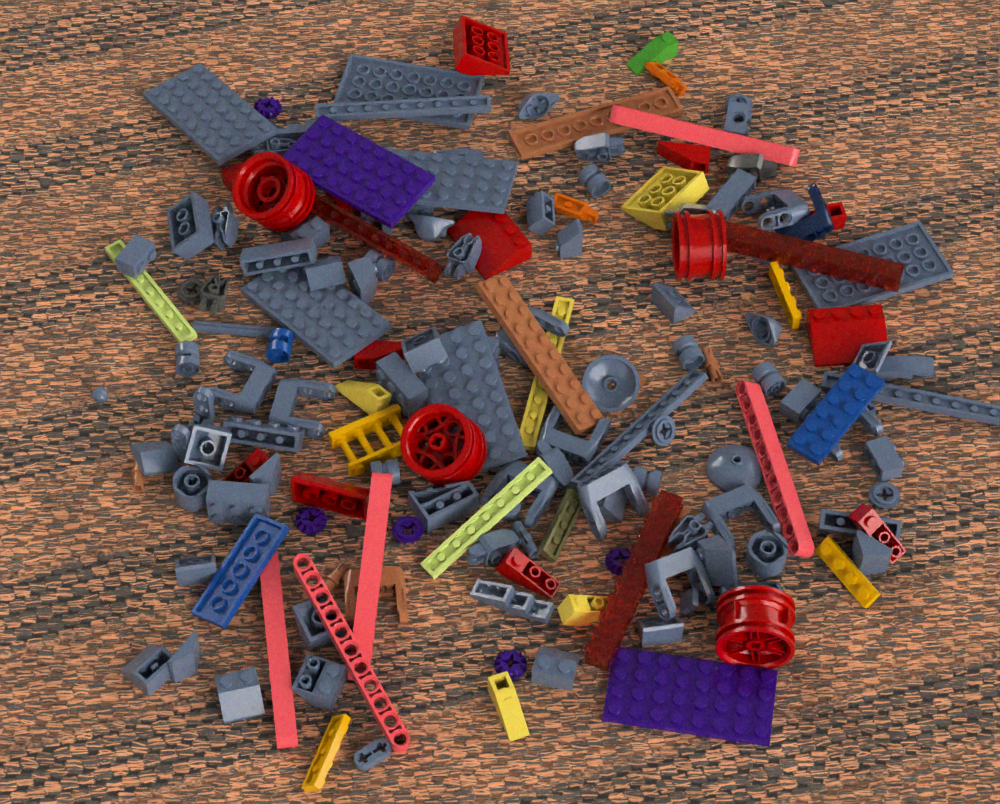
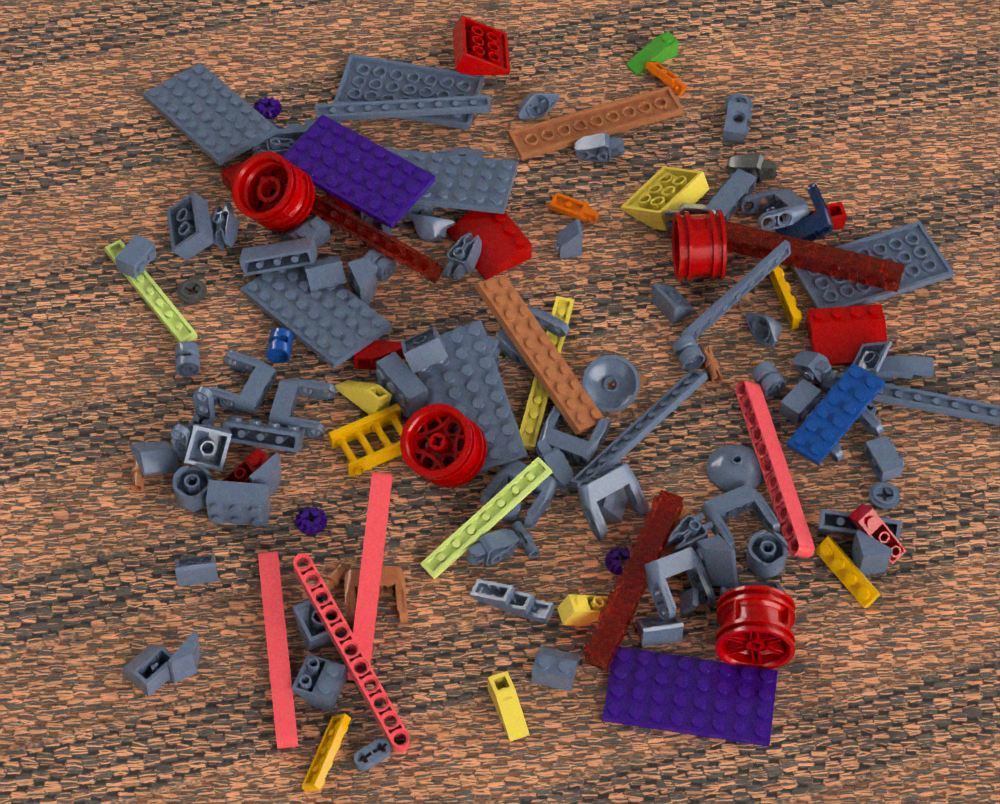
(100, 394): sand blue hinge -> none
(214, 295): dark grey hinge -> none
(232, 329): sand blue axle -> none
(239, 695): slope -> none
(240, 571): blue plate -> none
(330, 495): red slope -> none
(390, 466): sand blue wheel -> none
(407, 523): dark purple gear -> none
(443, 504): sand blue wedge -> none
(517, 669): dark purple gear -> none
(525, 572): red slope -> none
(540, 213): sand blue brick -> none
(560, 526): olive plate -> none
(594, 180): sand blue wheel -> none
(648, 481): sand blue wheel -> none
(667, 435): sand blue gear -> none
(686, 155): red slope -> none
(703, 135): coral beam -> none
(738, 291): none -> sand blue tile
(813, 366): none -> sand blue hinge

